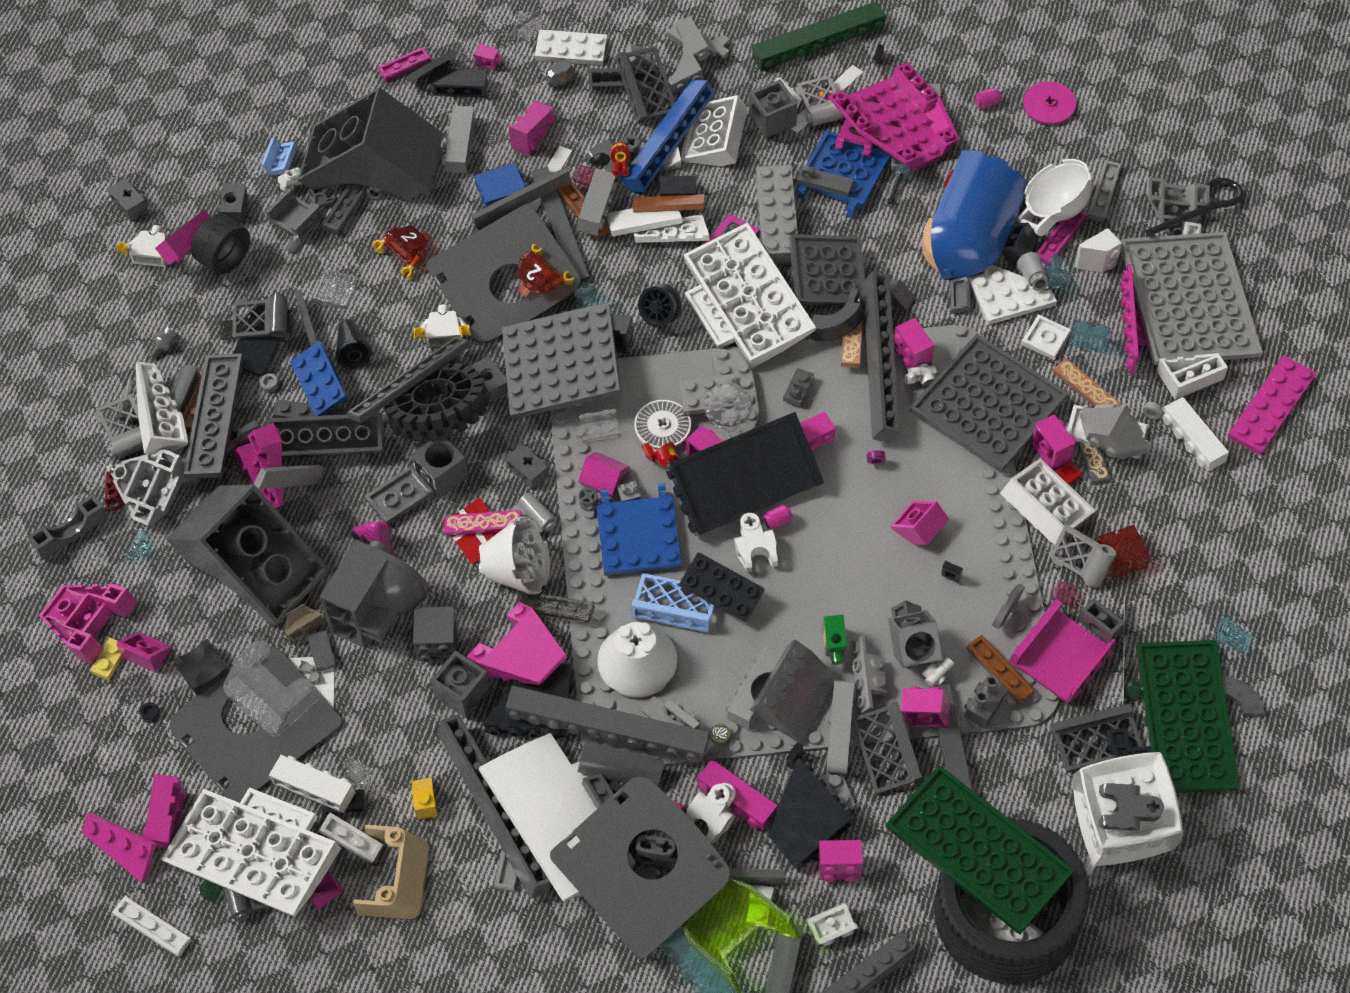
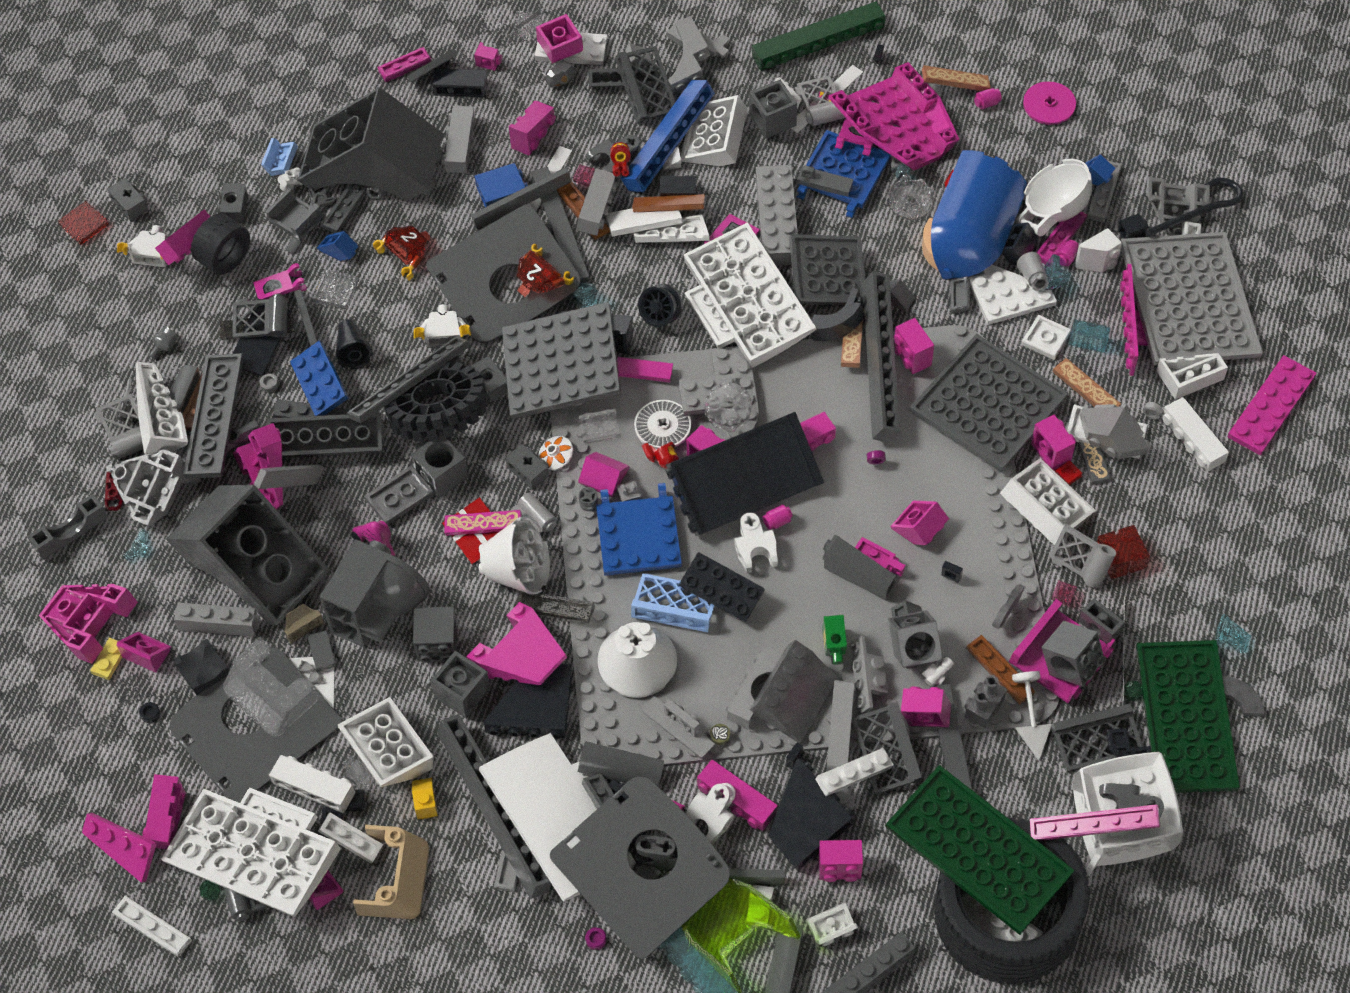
(83, 222): none -> clear red tile
(216, 619): none -> light grey brick
(279, 283): none -> dark pink flag
(338, 246): none -> blue slope
(387, 744): none -> white slope
(559, 38): none -> dark pink brick
(560, 456): none -> white dish
(595, 938): none -> magenta tile
(607, 724): dark grey brick -> none
(645, 369): none -> dark pink tile
(798, 387): dark grey plate -> none
(854, 772): none -> white plate
(857, 567): none -> dark grey slope
(881, 556): none -> dark pink hinge
(914, 189): none -> clear plate
(922, 373): white plate -> none
(955, 78): none -> nougat tile
(1033, 735): none -> white piece
(1068, 252): none -> dark pink brick
(1073, 653): none -> dark grey brick
(1095, 822): none -> tile
(1100, 170): none -> blue slope
(1133, 227): none -> black brick

